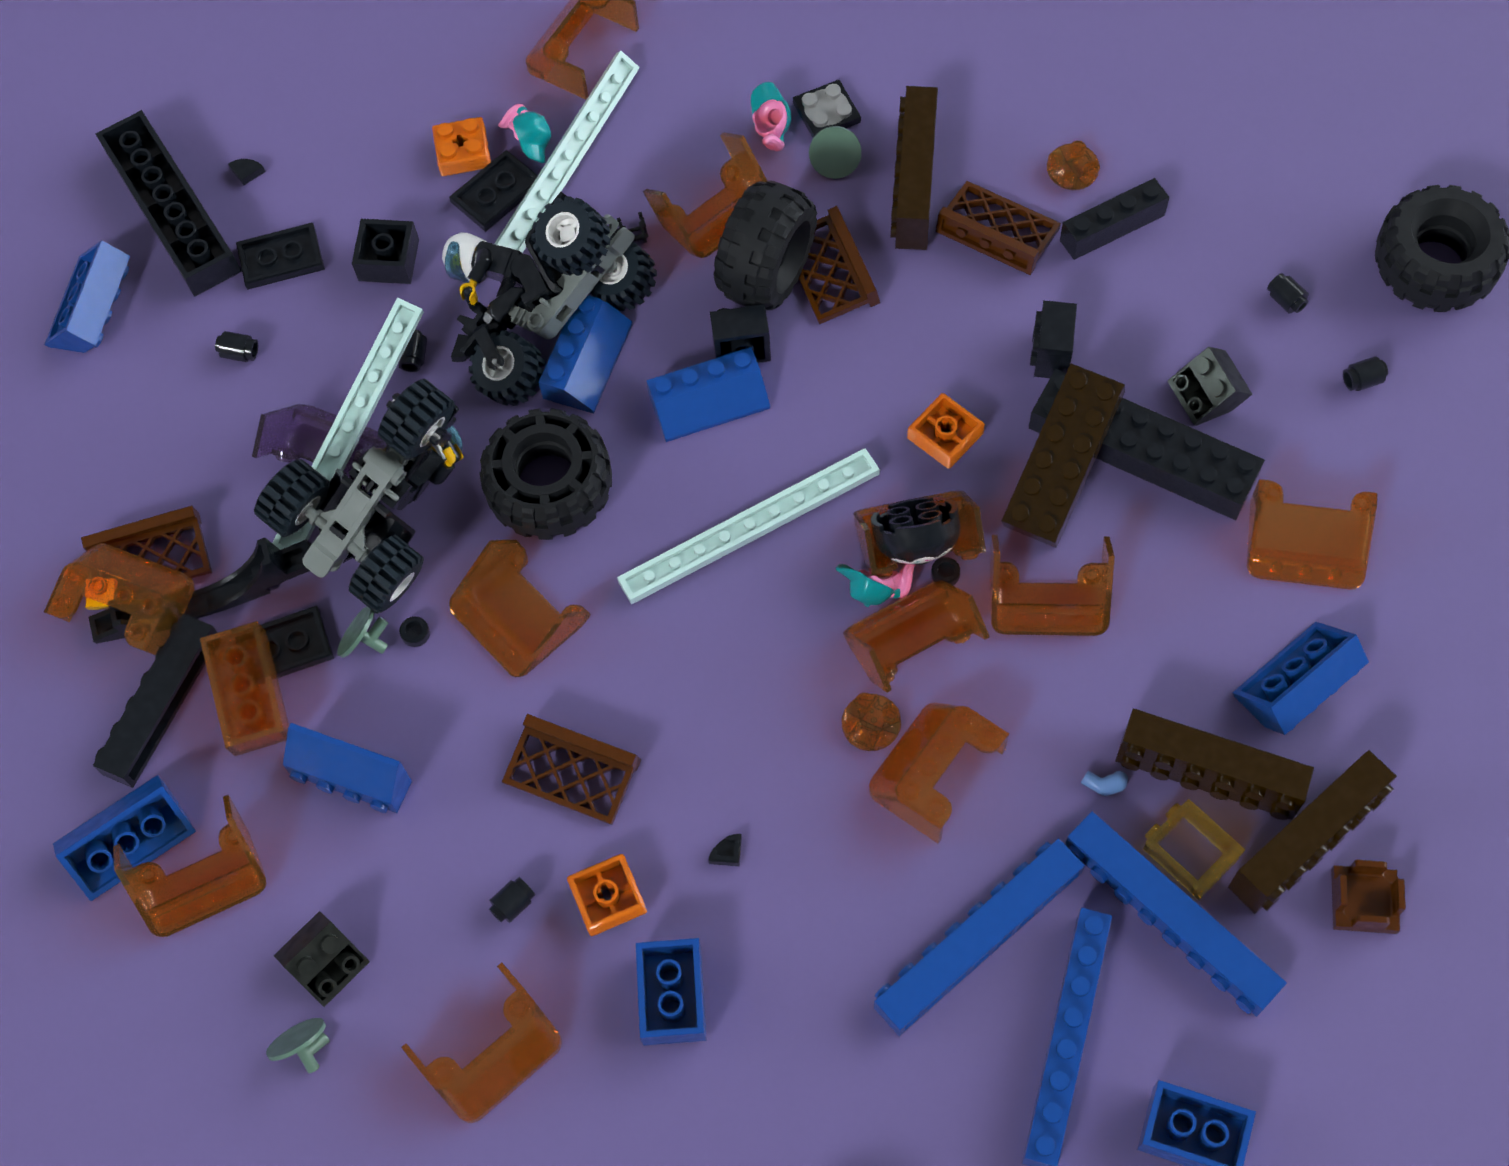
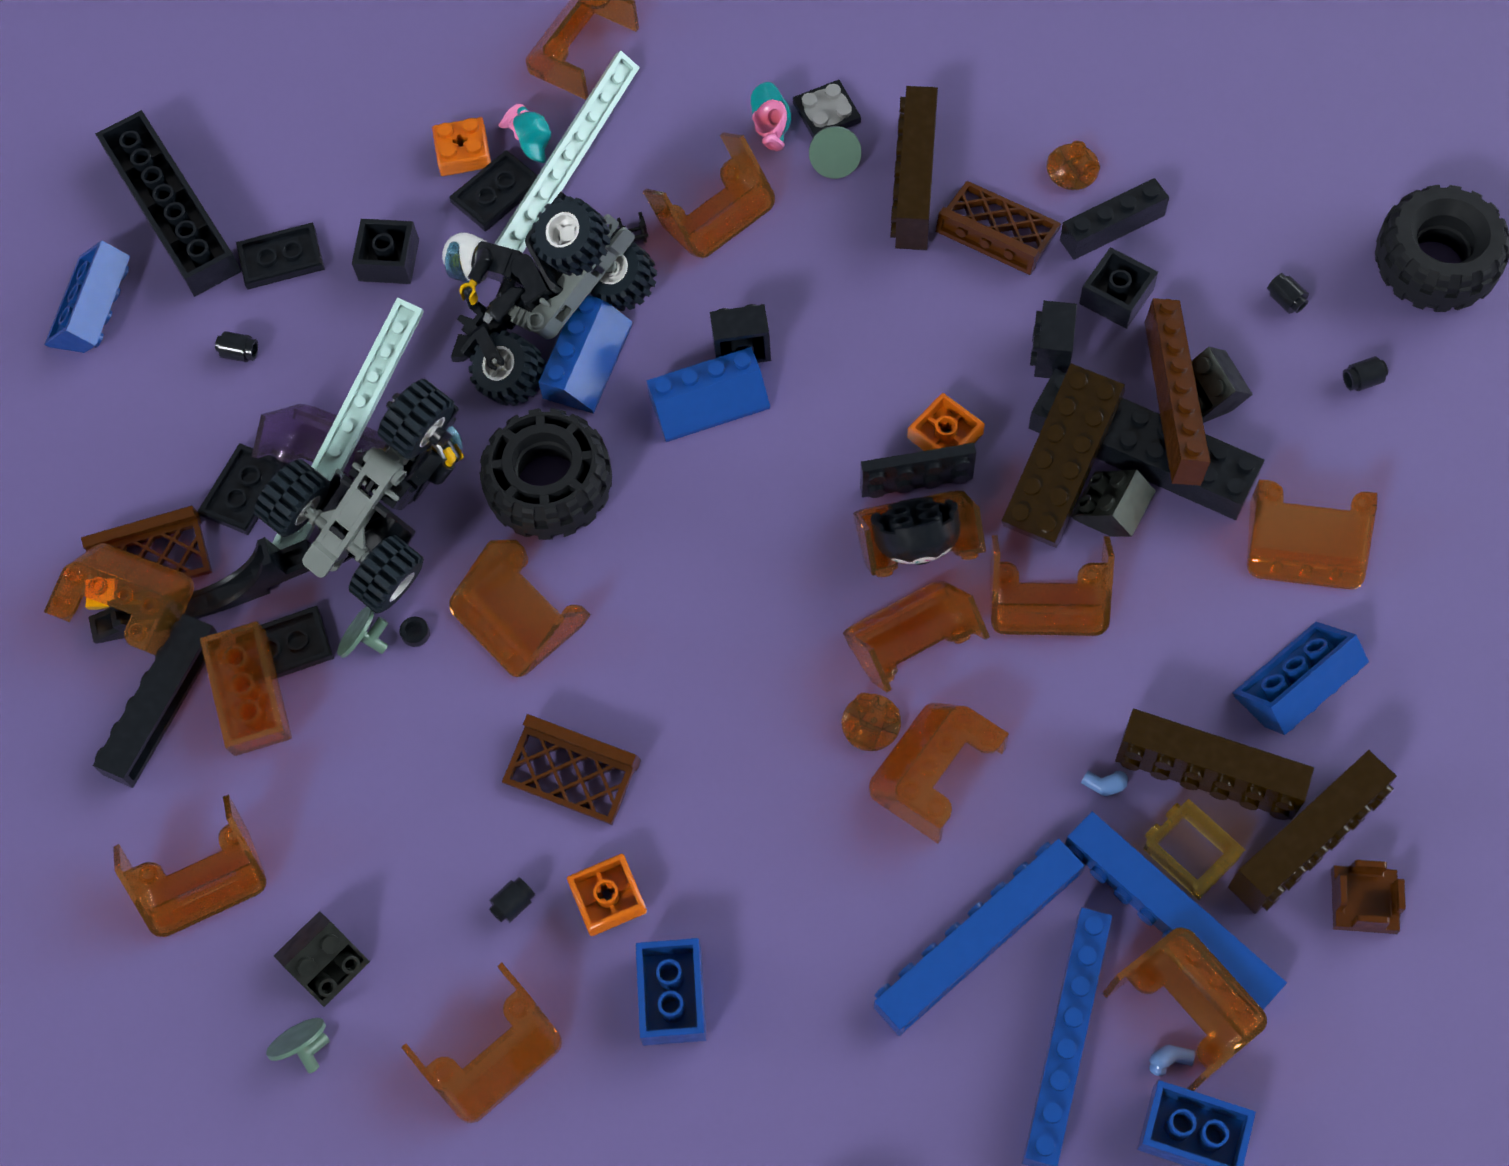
(141, 823): blue slope -> none
(238, 488): none -> black tile
(246, 169): black tile -> none
(345, 769): blue slope -> none
(414, 353): black brick -> none
(727, 851): black tile -> none
(748, 526): light aqua plate -> none
(765, 244): black tyre -> none
(853, 263): reddish brown fence -> none
(876, 590): teal hair -> none
(917, 470): none -> black plate
(945, 570): black tile -> none
(1114, 502): none -> pearl dark grey slope
(1118, 287): none -> black brick
(1167, 1056): none -> medium blue arm
(1176, 393): none -> reddish brown brick
(1203, 990): none -> clear orange windscreen

